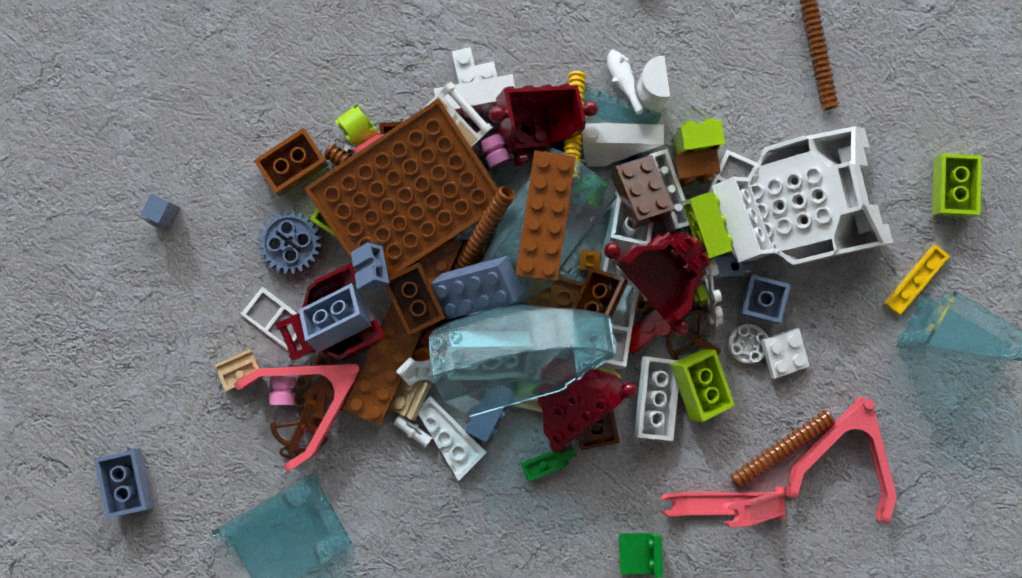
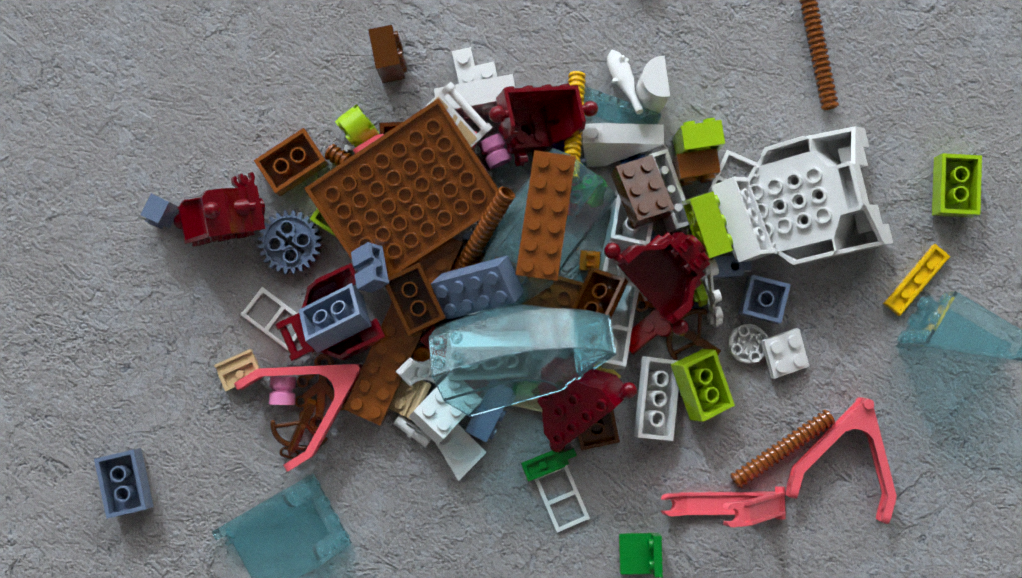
(222, 213): none -> dark red piece
(388, 53): none -> reddish brown brick
(436, 416): none -> white brick
(575, 491): none -> white window

